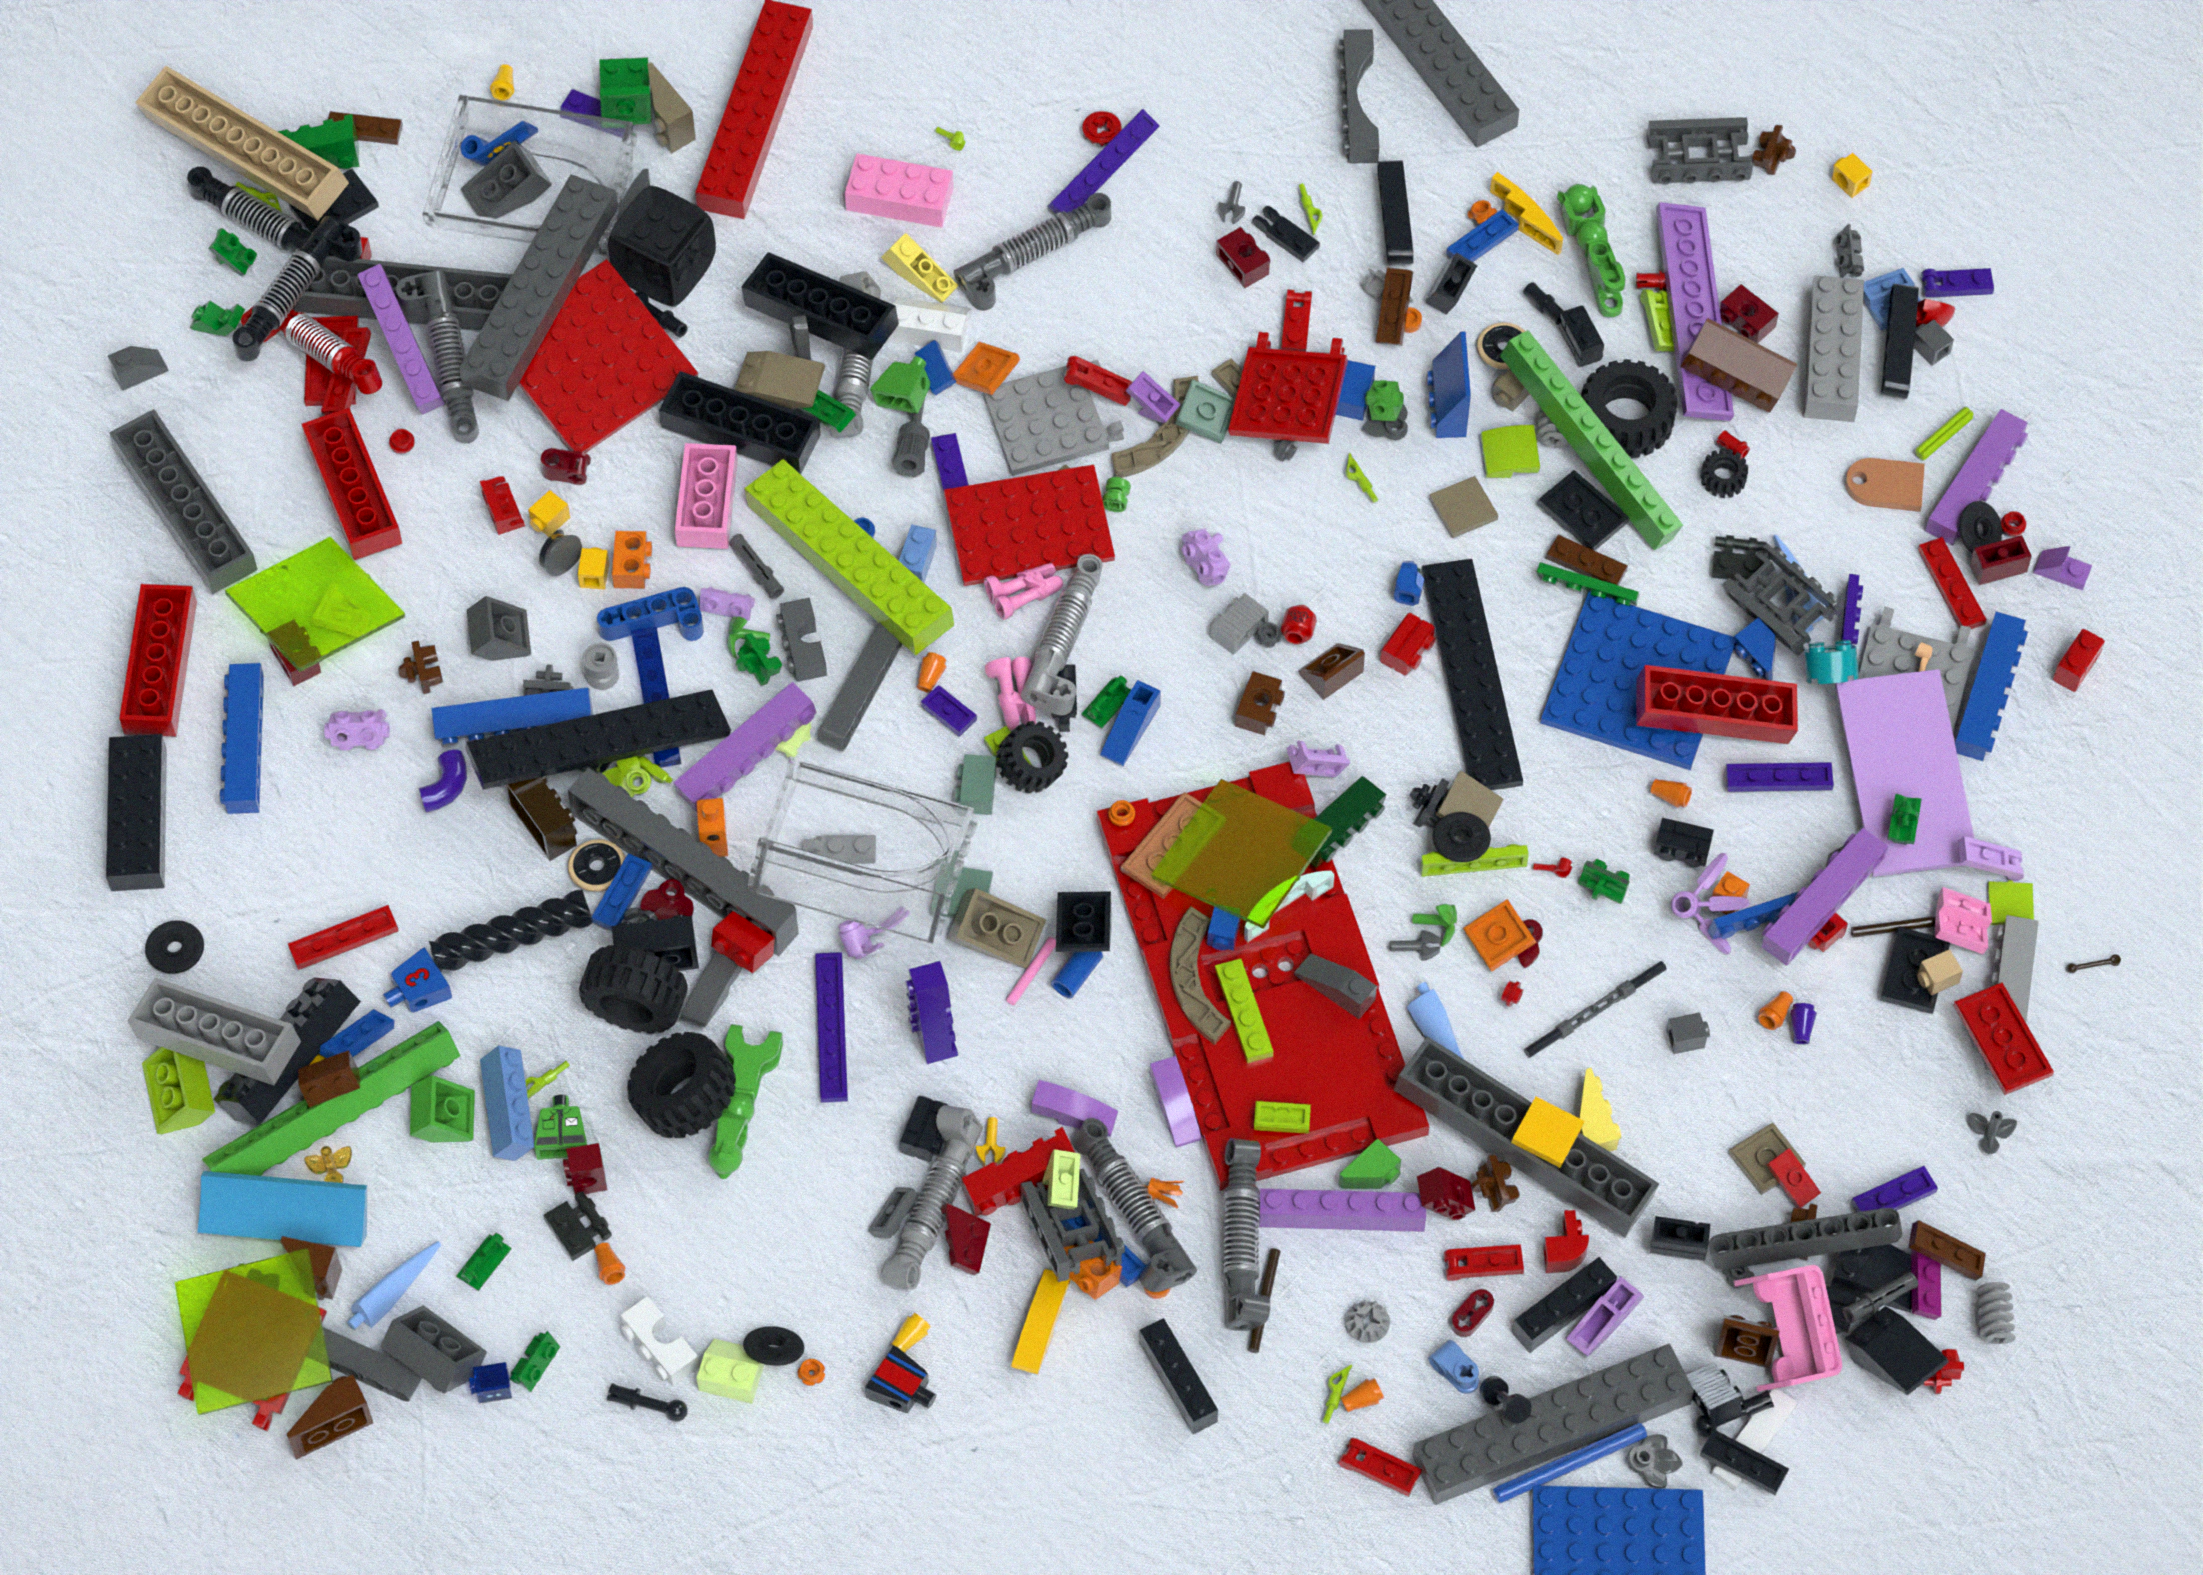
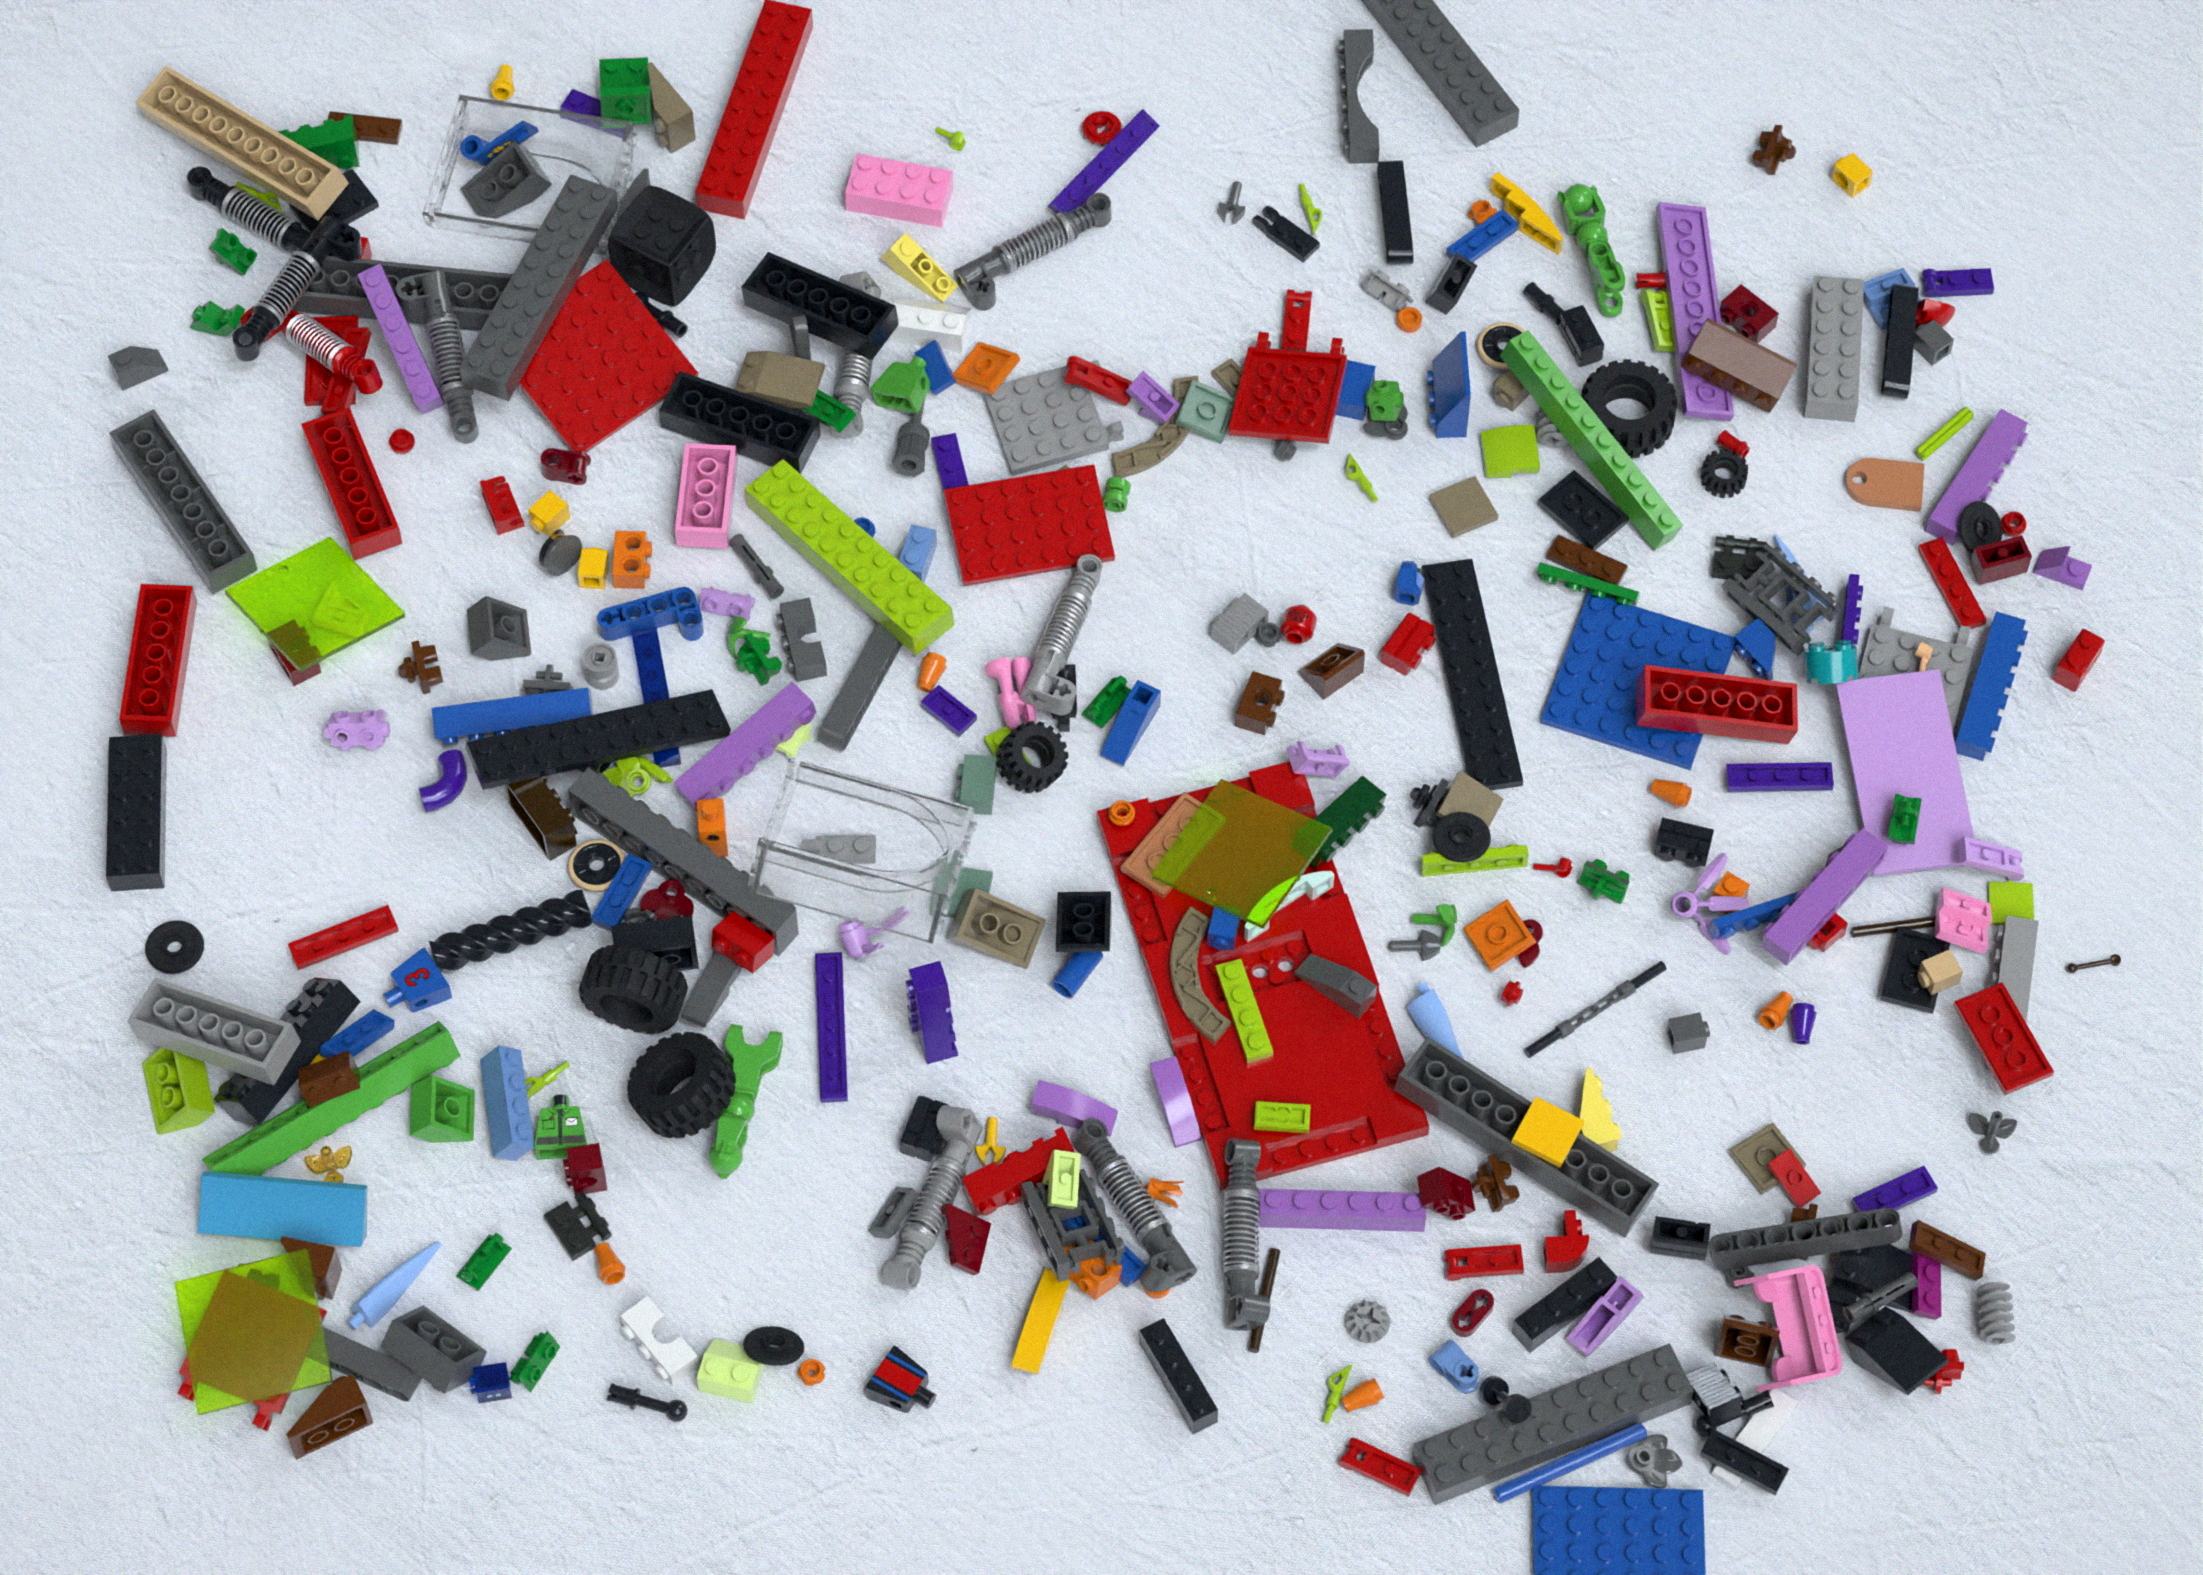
(243, 738): blue brick -> none
(911, 1332): yellow cone -> none
(1031, 971): bright pink bar -> none
(1037, 583): bright pink piece -> none
(1205, 556): lavender brick -> none
(1248, 269): dark red brick -> none
(1371, 1168): bright green slope -> none
(1394, 306): reddish brown plate -> none
(1697, 134): dark grey fence -> none
(1847, 244): dark grey hinge -> none

